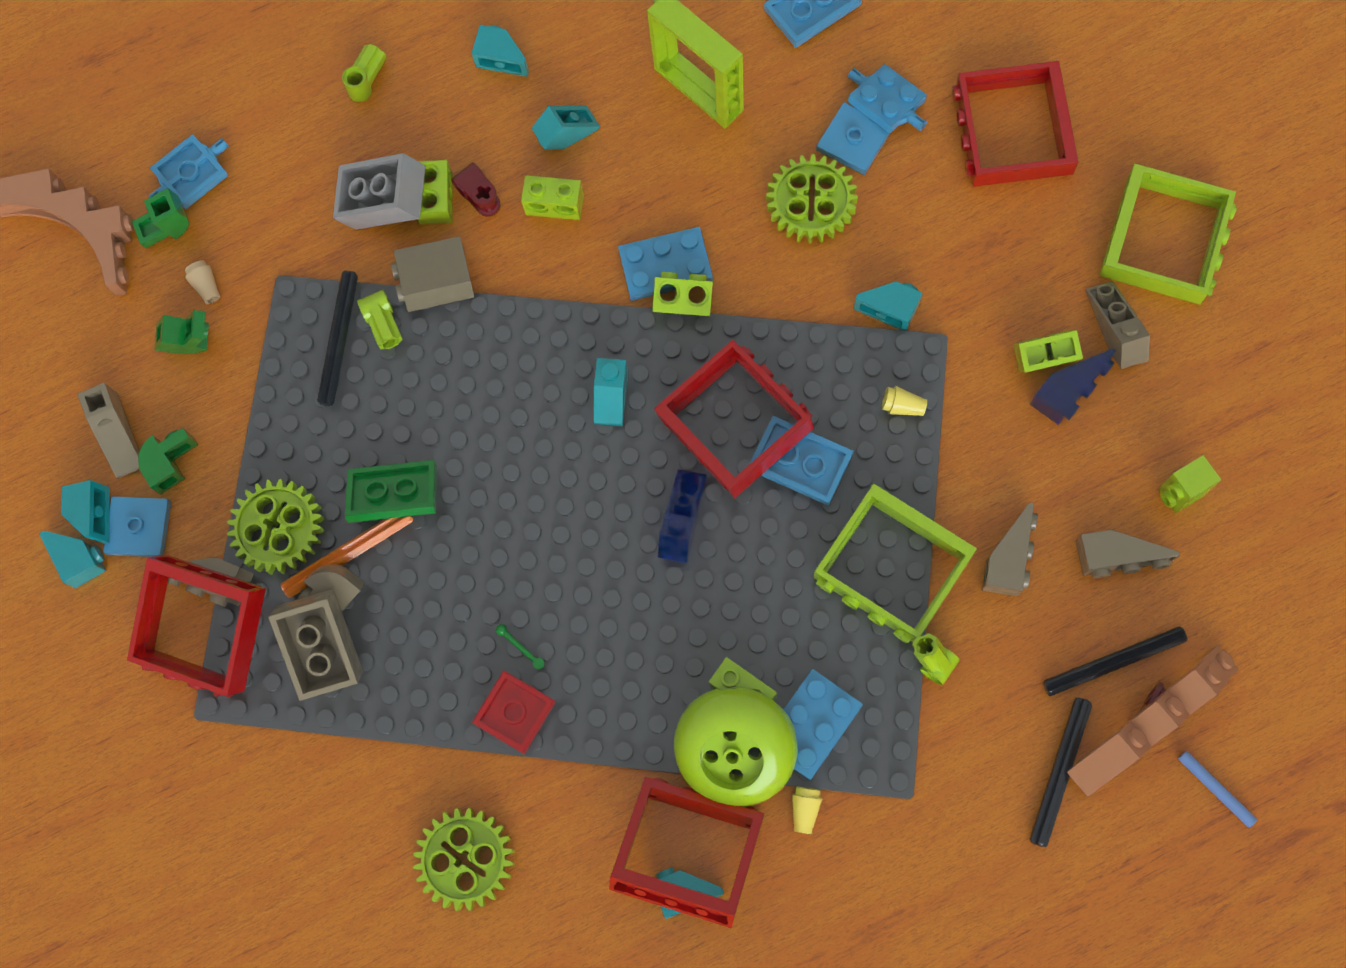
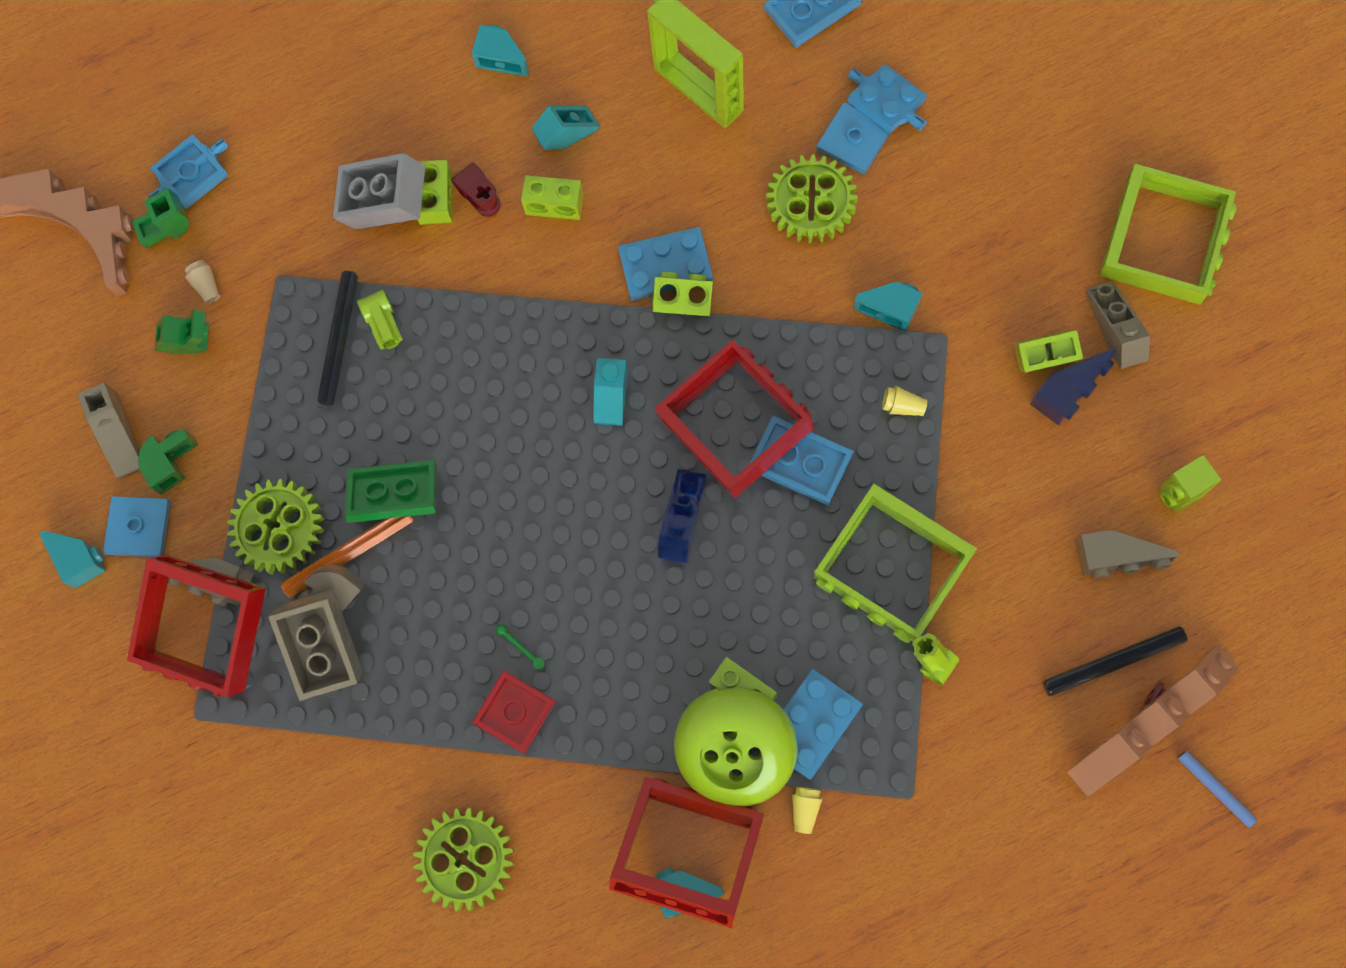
(87, 509): teal slope -> none
(363, 72): lime piece -> none
(432, 274): dark tan brick -> none
(1007, 563): dark tan slope -> none
(1011, 77): red window -> none
(1059, 777): black axle -> none

